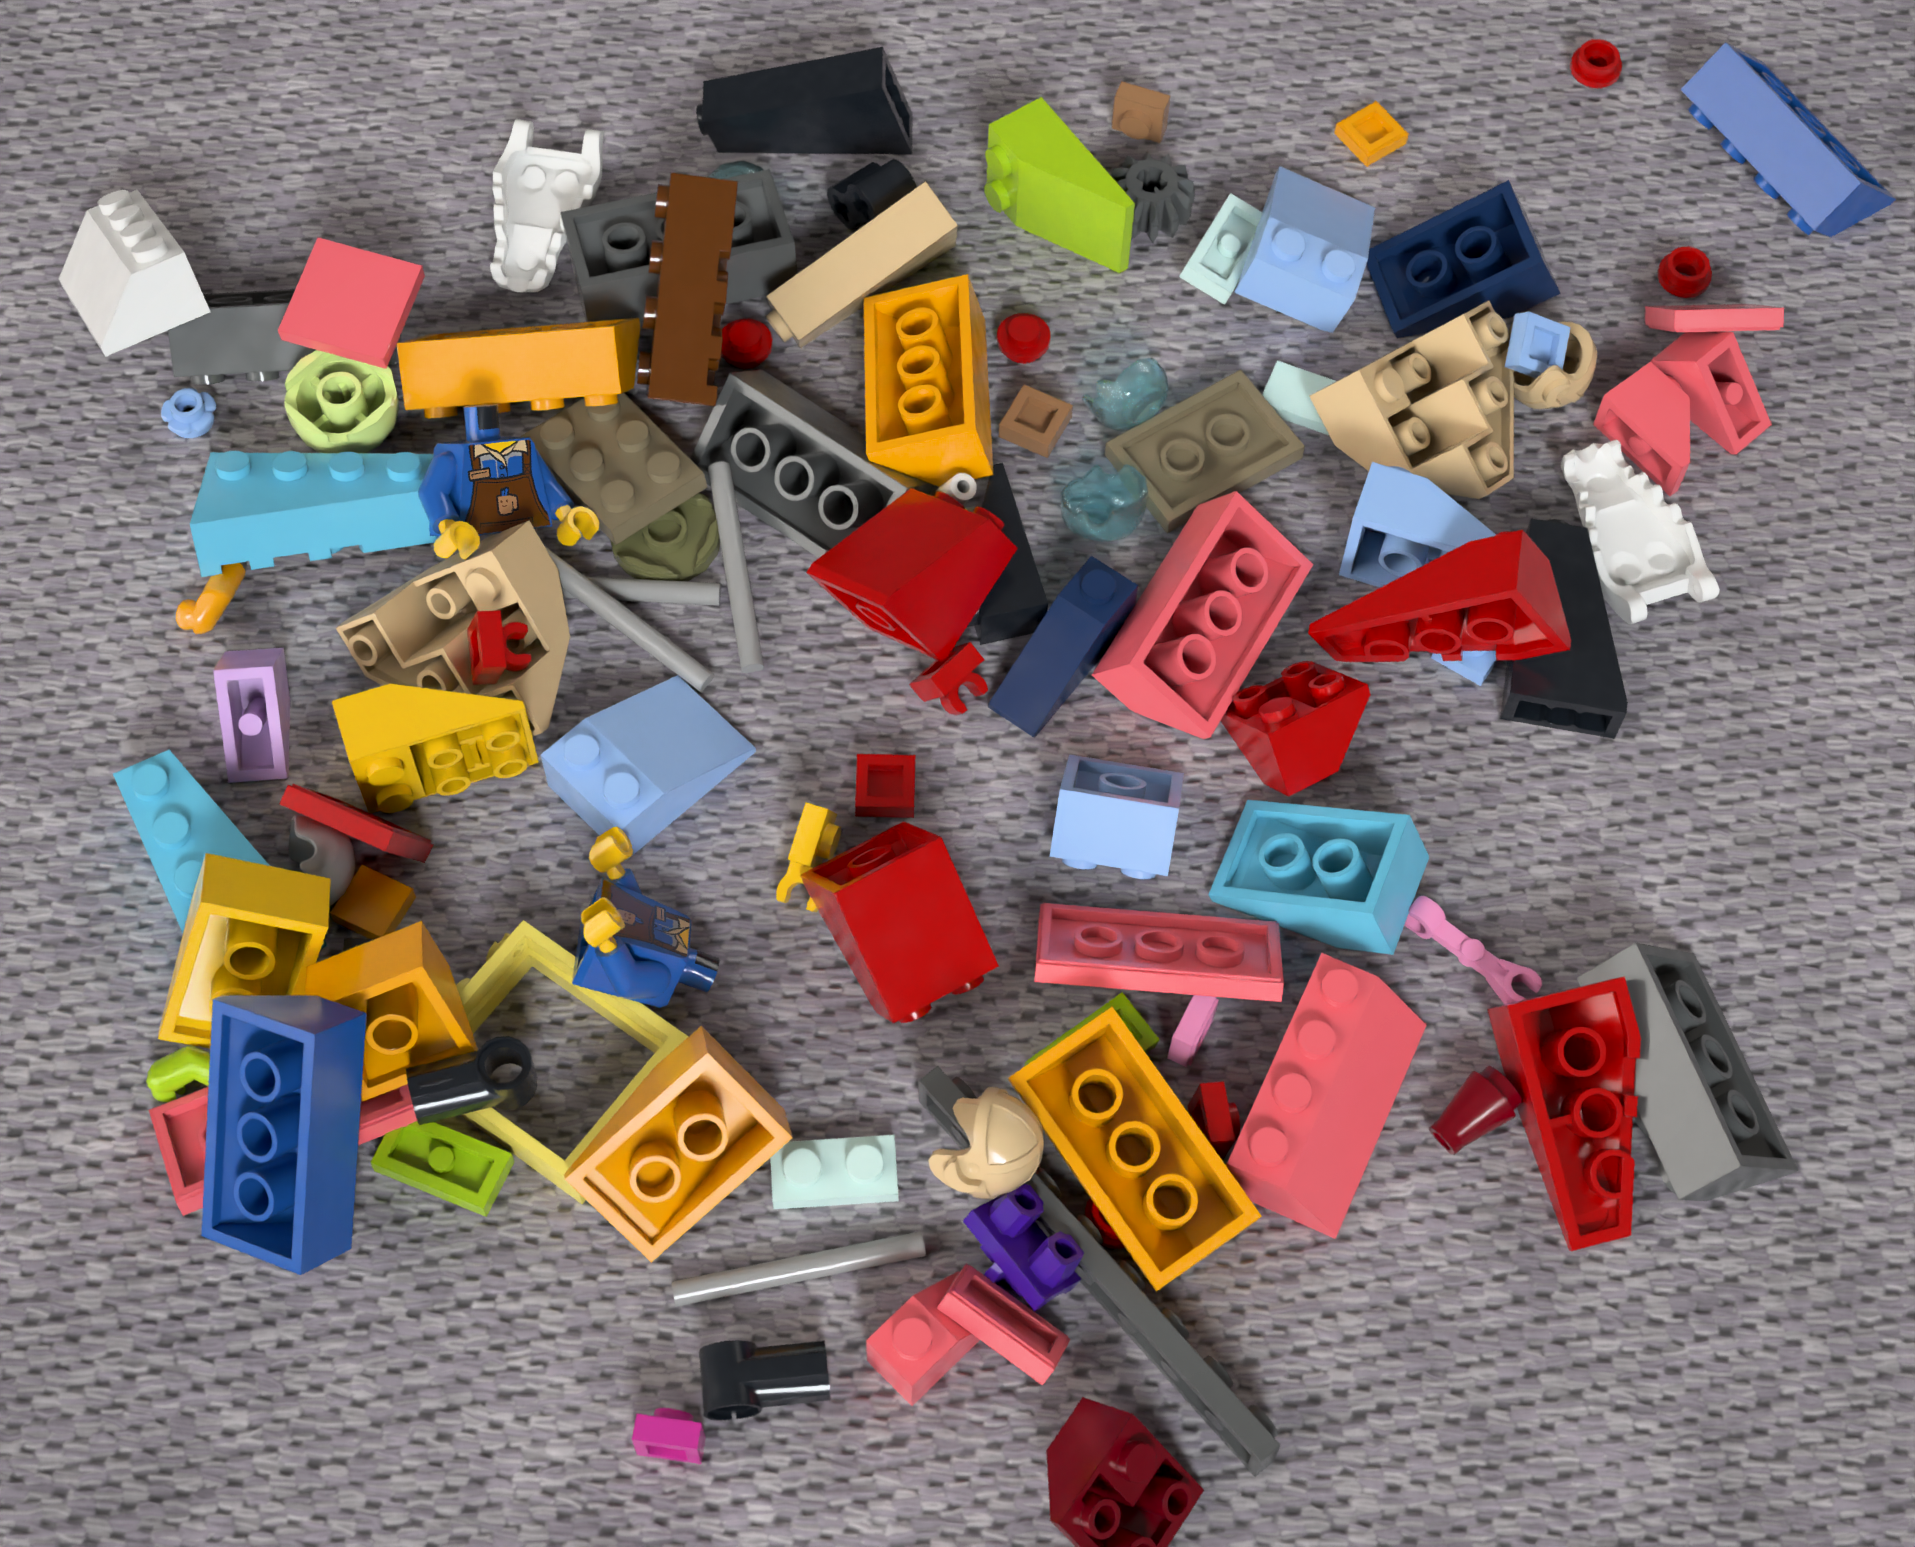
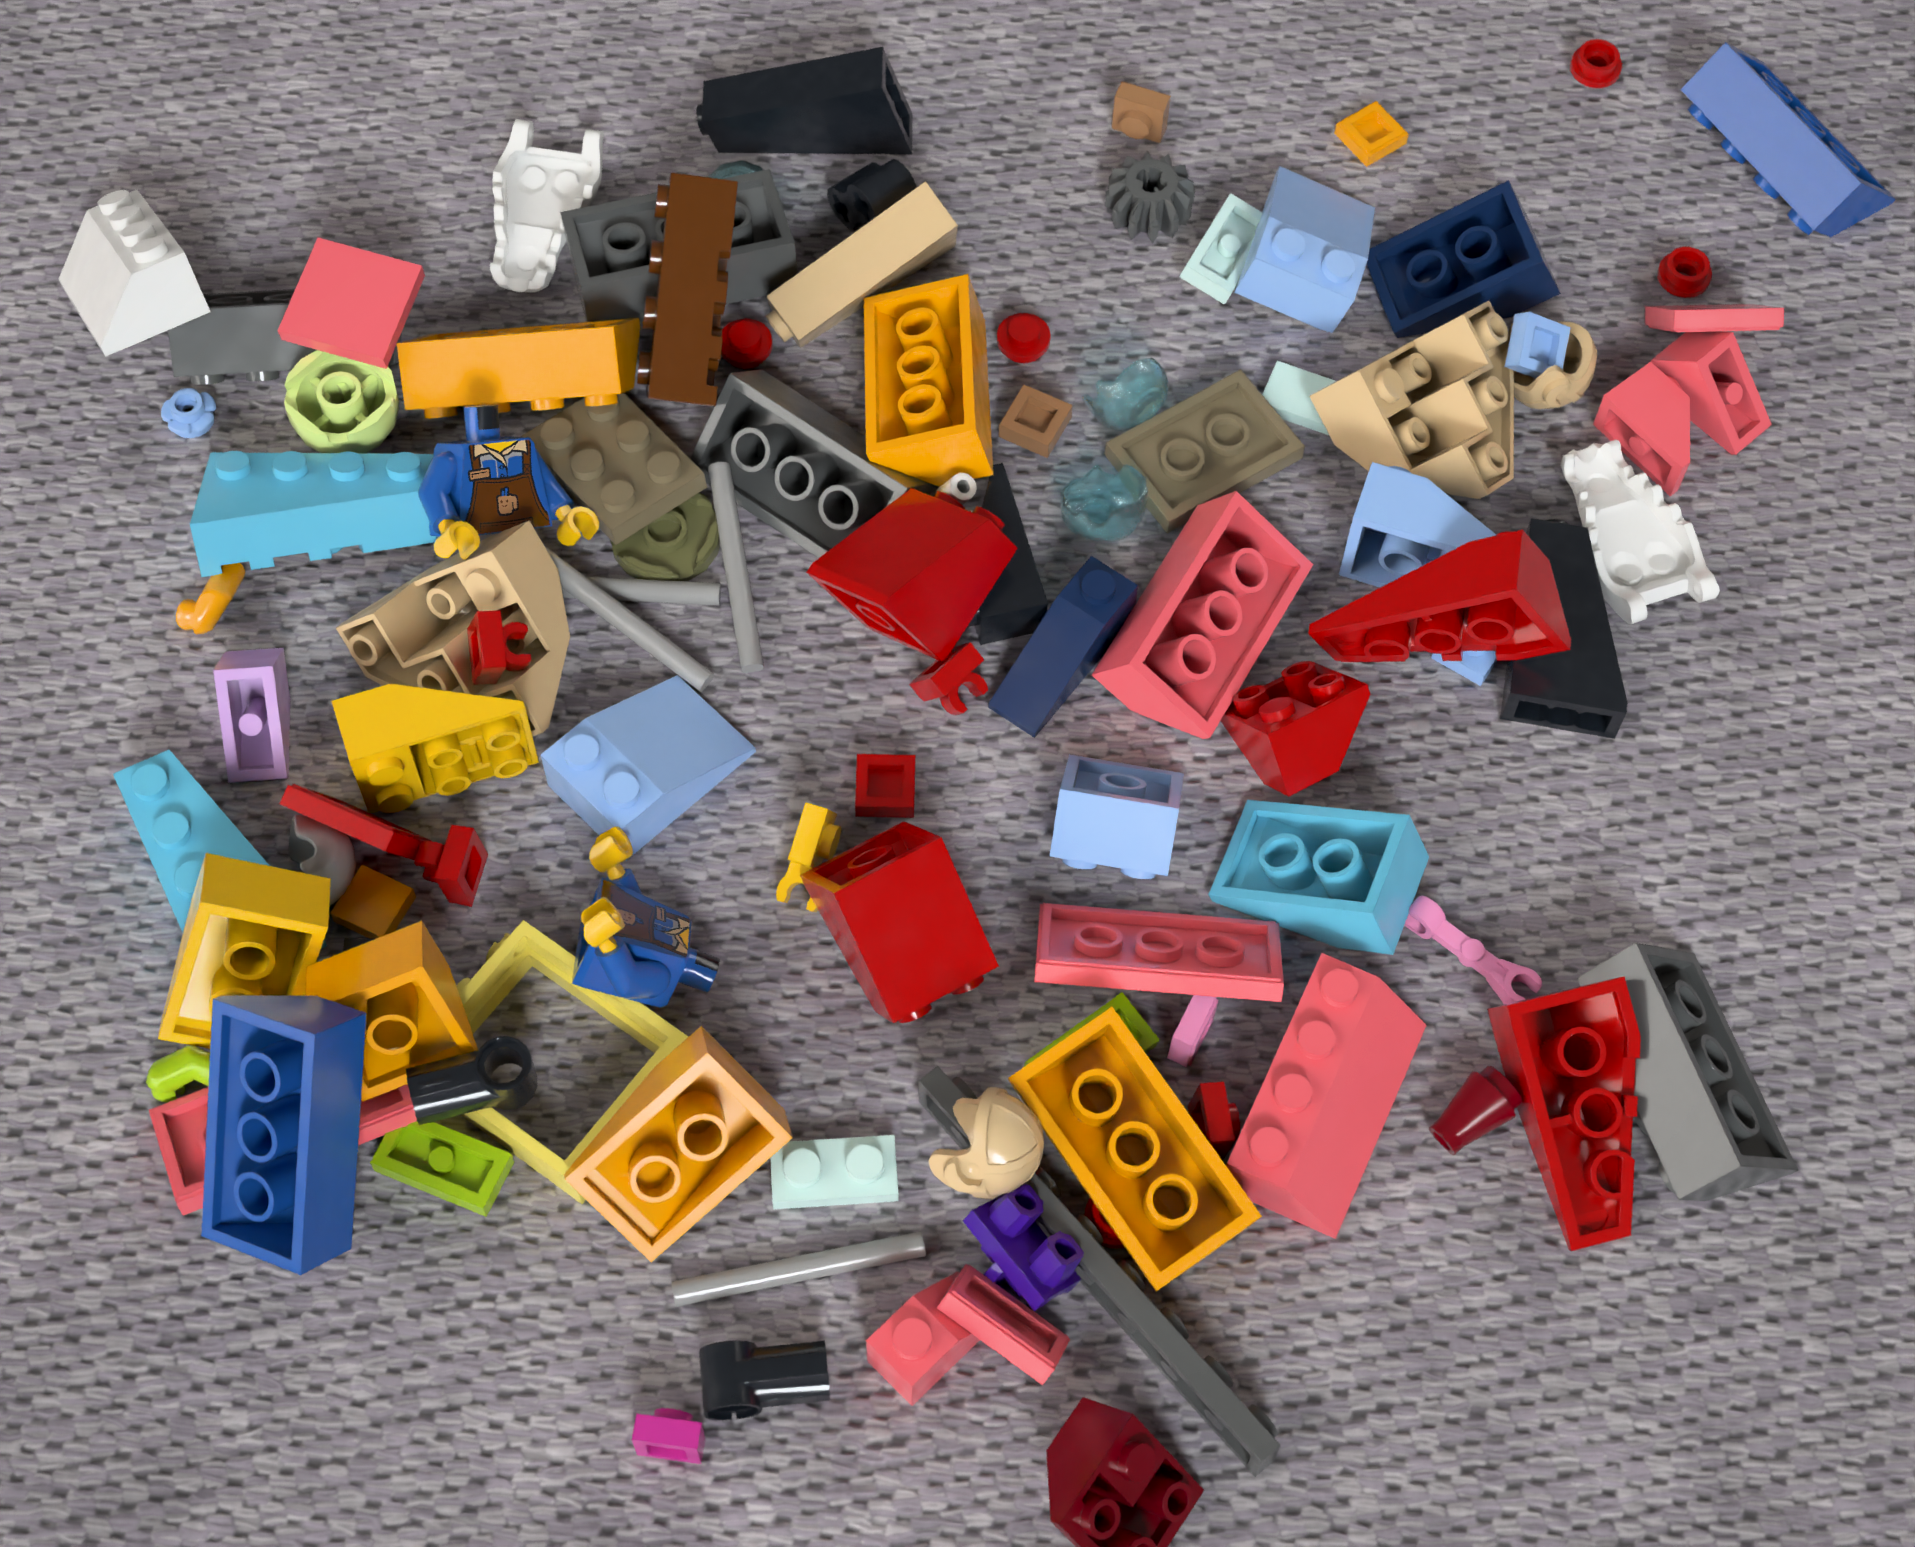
(455, 865): none -> red tile
(1057, 186): lime slope -> none

